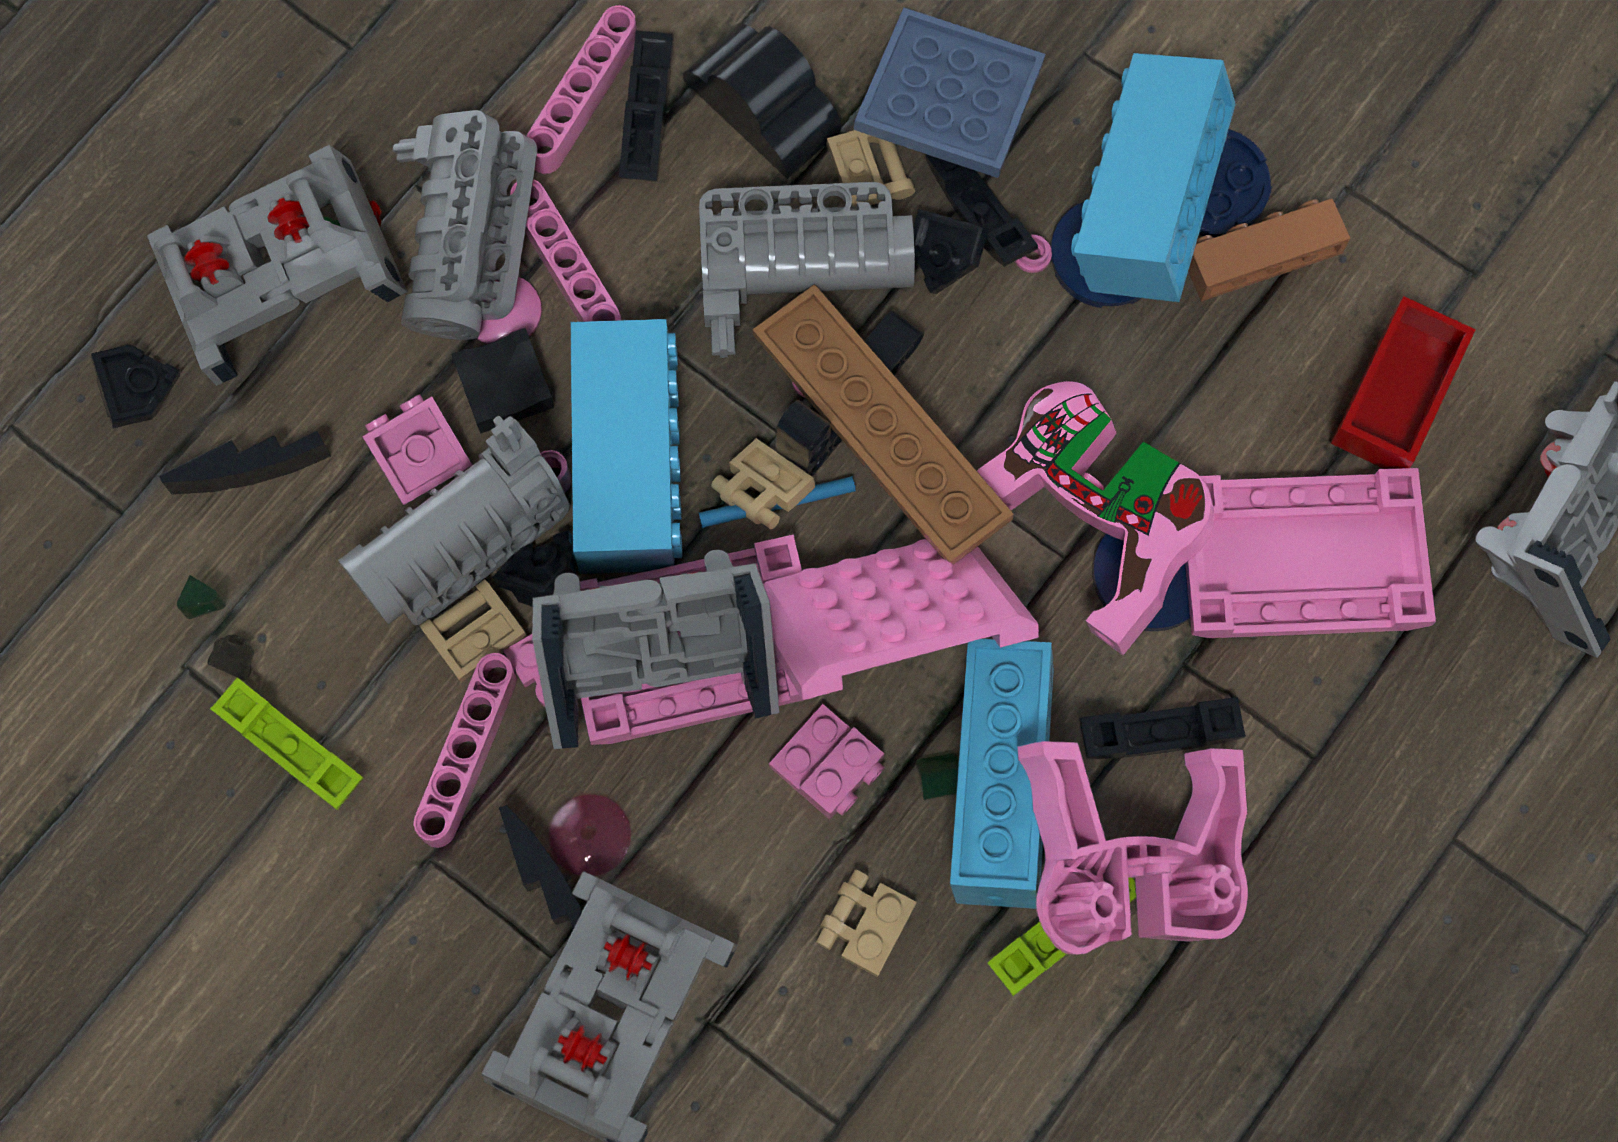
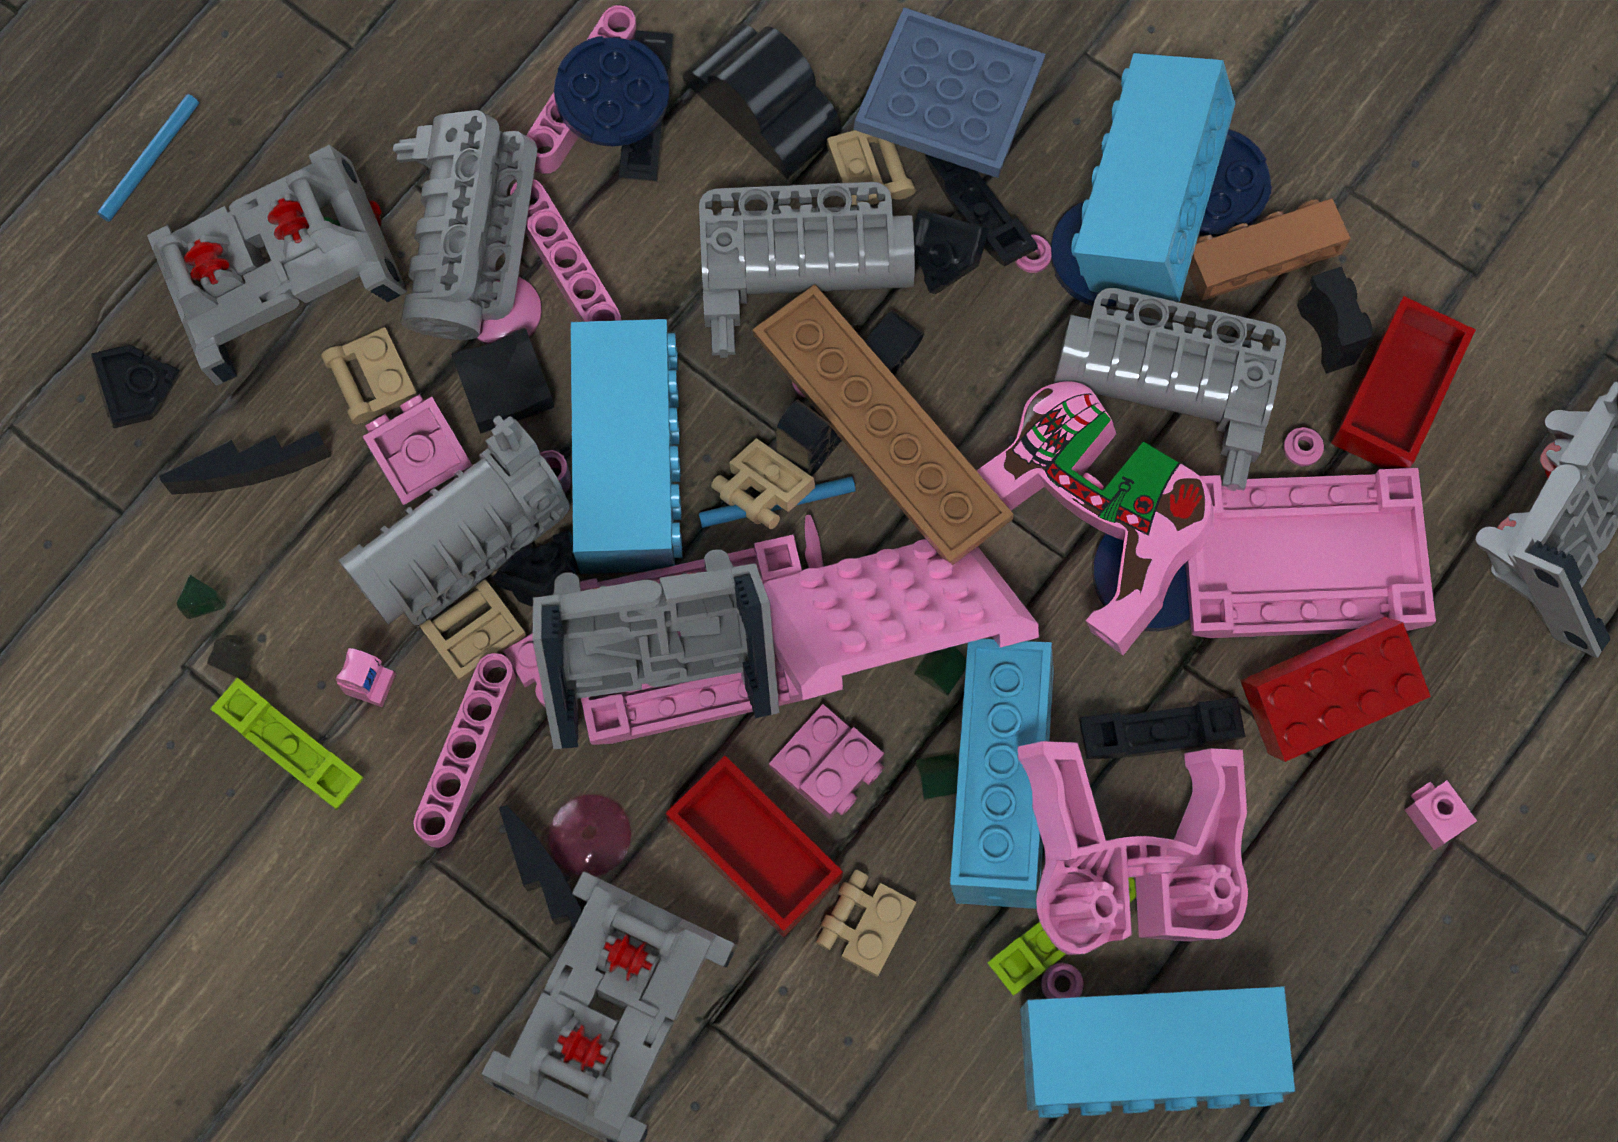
(148, 158): none -> dark azure bar
(365, 677): none -> bright pink leg
(382, 370): none -> tan plate
(611, 91): none -> dark blue tile
(754, 845): none -> red piece
(813, 549): none -> bright pink bar
(942, 669): none -> clear green slope
(1066, 971): none -> bright pink plate
(1156, 1051): none -> medium azure brick
(1180, 367): none -> light grey piece
(1299, 456): none -> bright pink plate
(1335, 688): none -> red piece
(1336, 319): none -> black brick
(1439, 813): none -> bright pink brick

